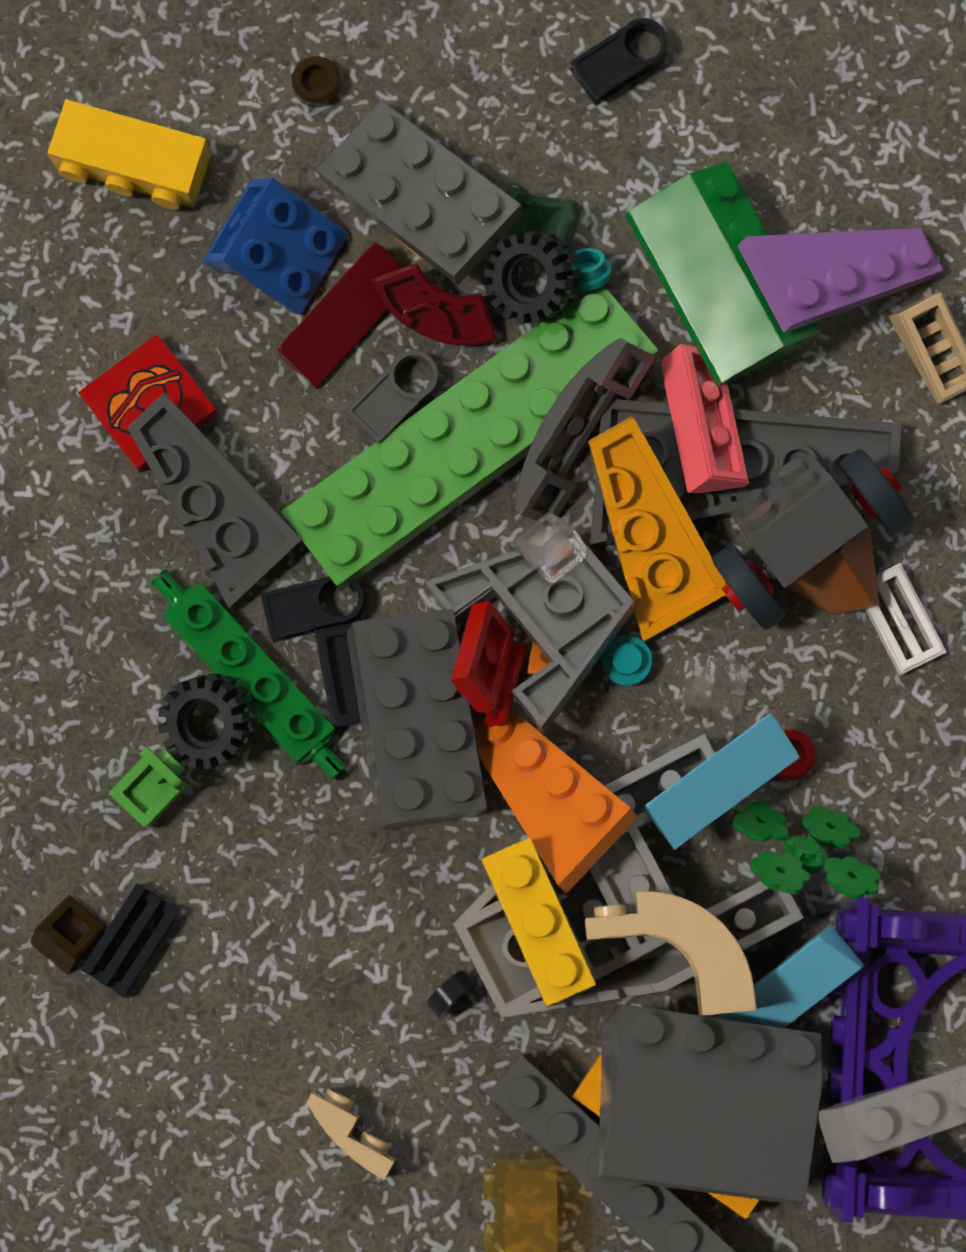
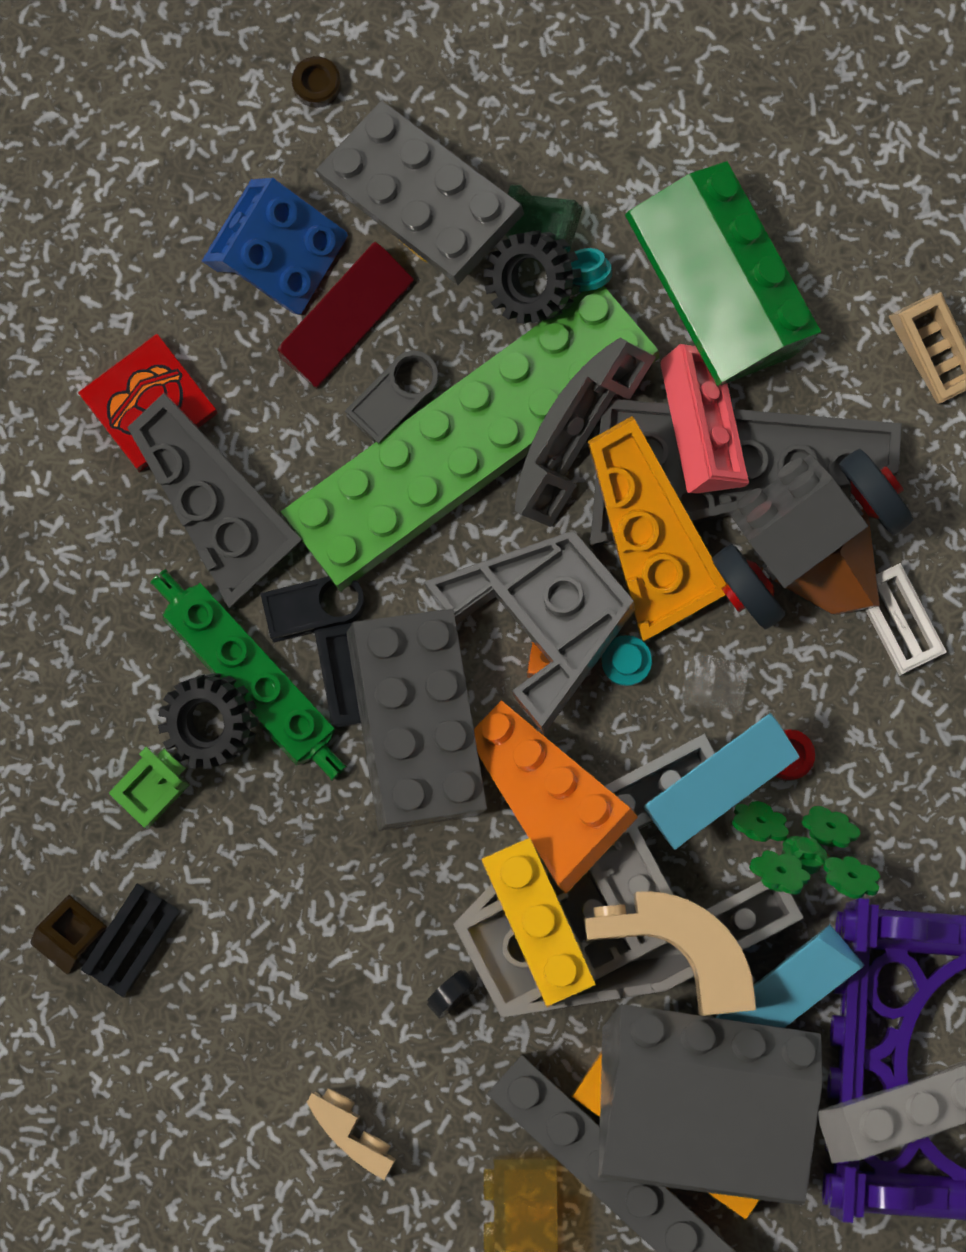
(129, 155): yellow brick -> none
(433, 311): dark red tile -> none
(488, 663): red plate -> none
(551, 547): clear slope -> none
(611, 67): black piece -> none
(835, 271): medium lavender wing -> none

